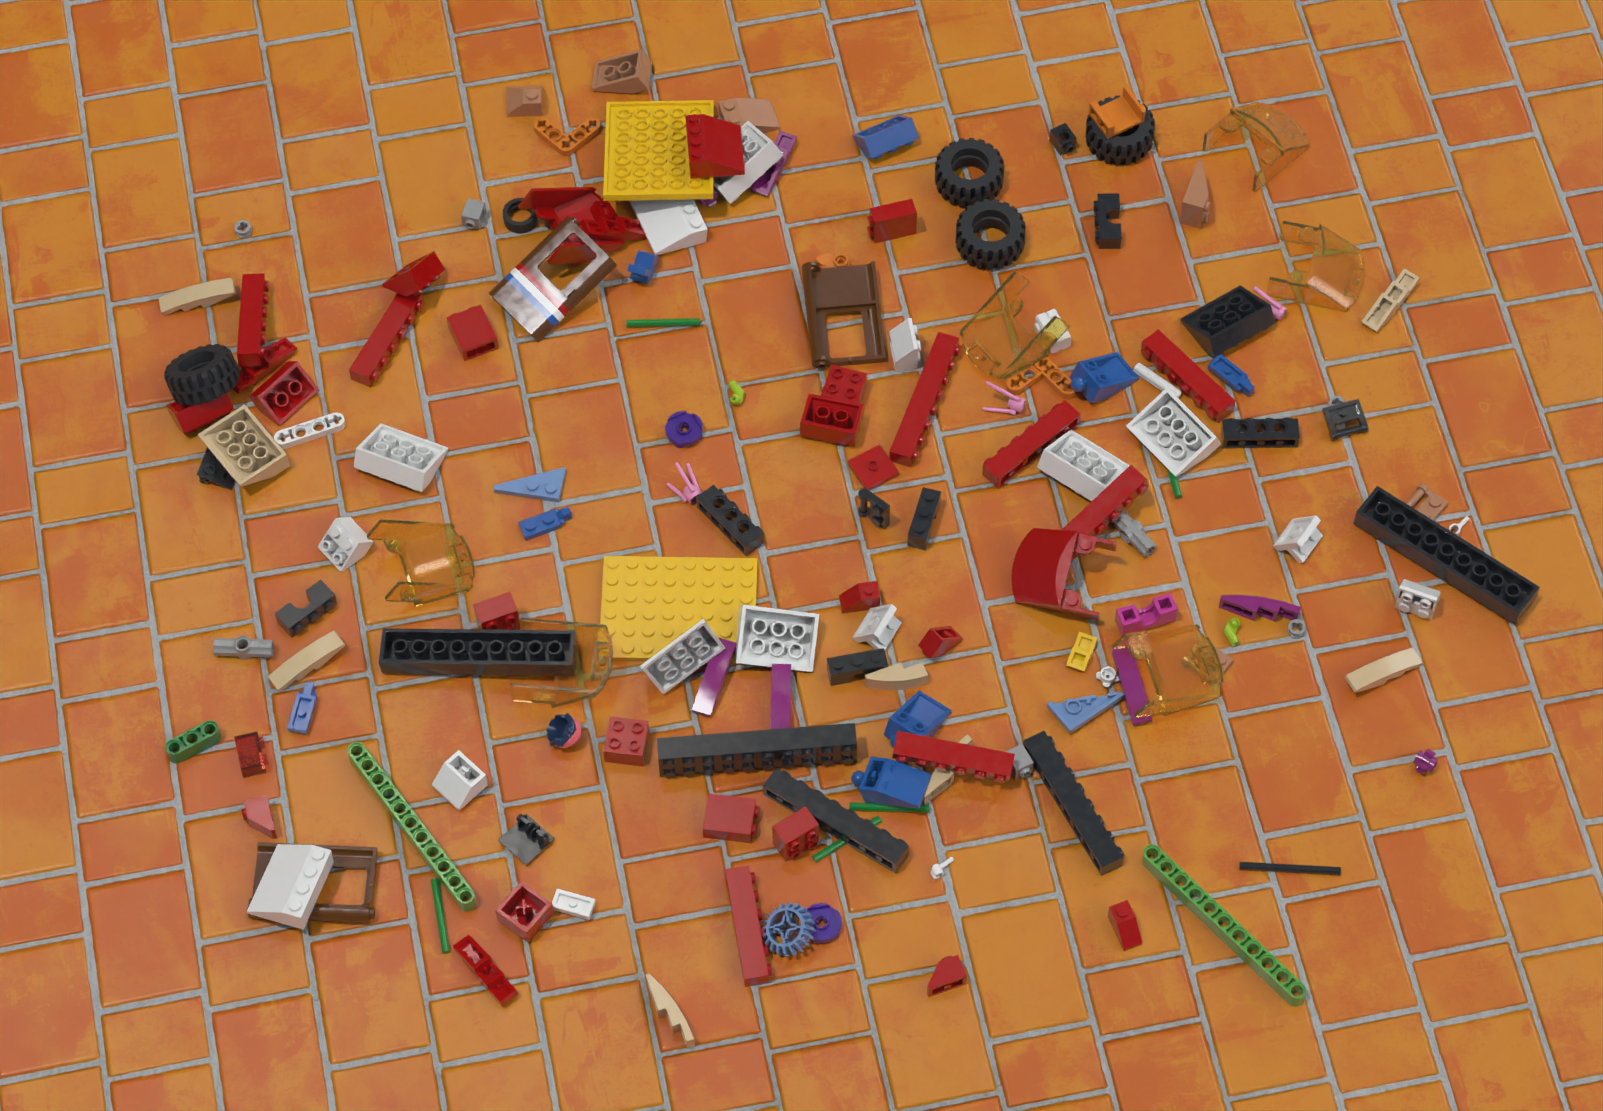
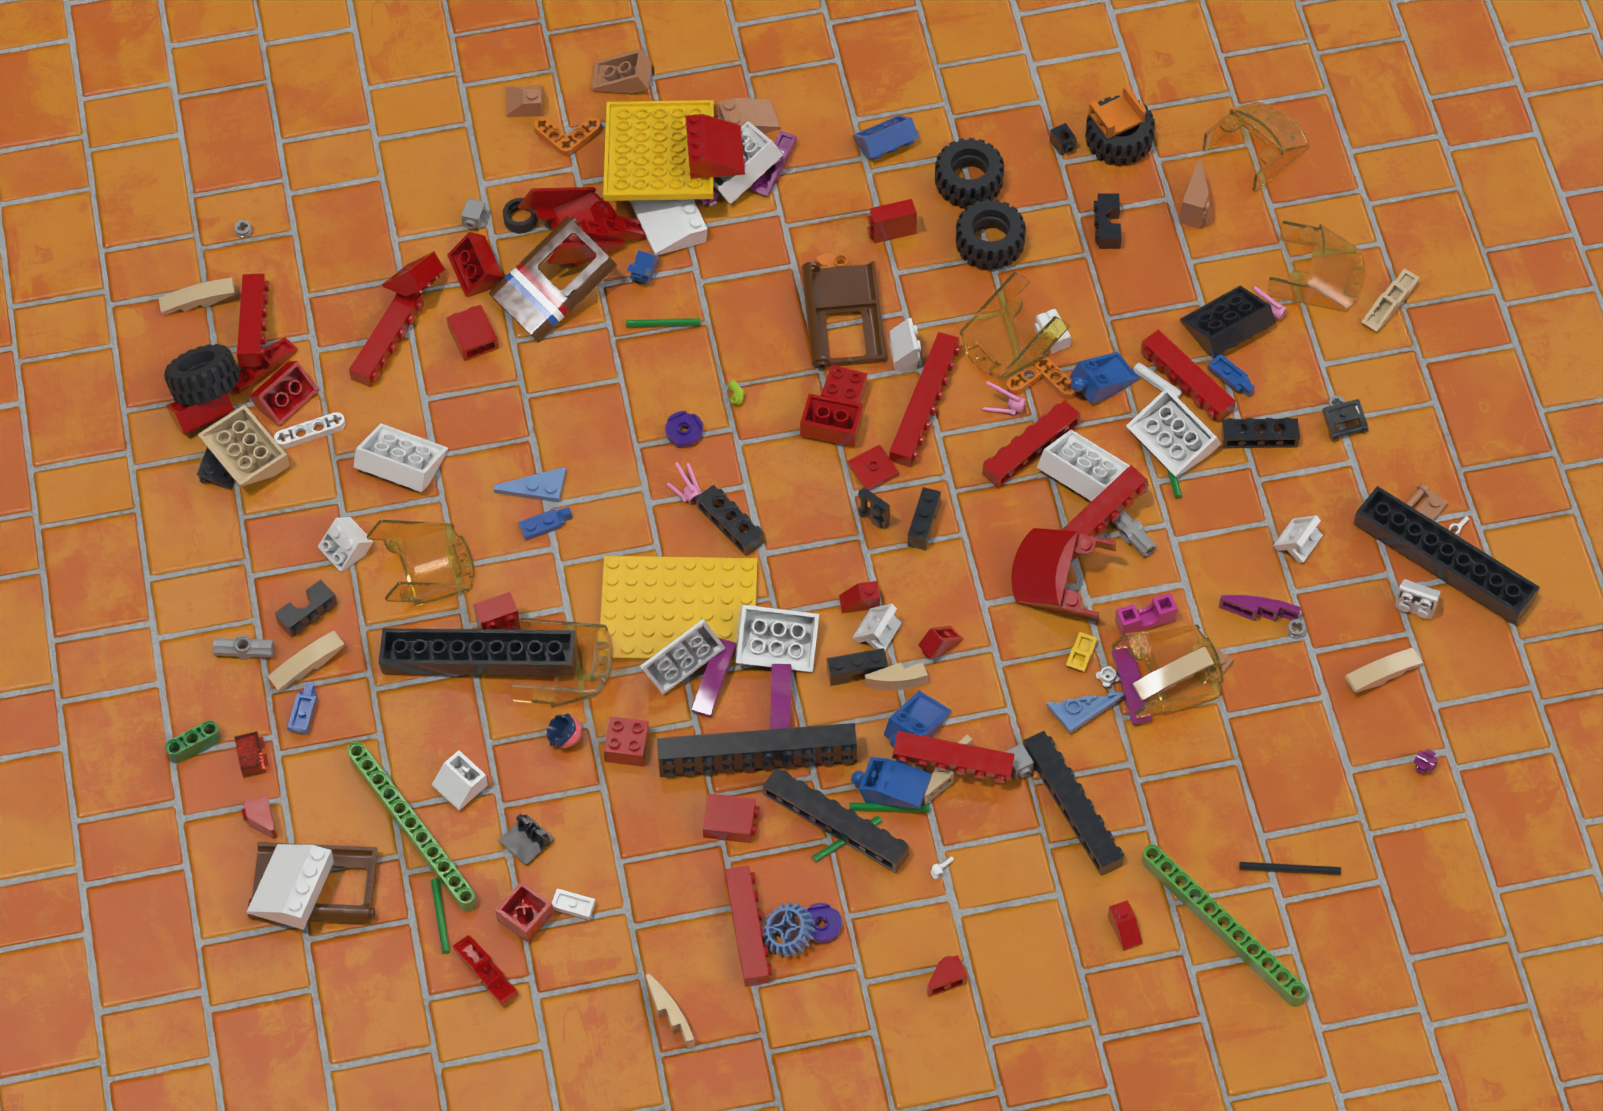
(475, 264): none -> red slope
(795, 834): red brick -> none
(1173, 673): none -> tan slope
(1230, 631): lime arm -> none

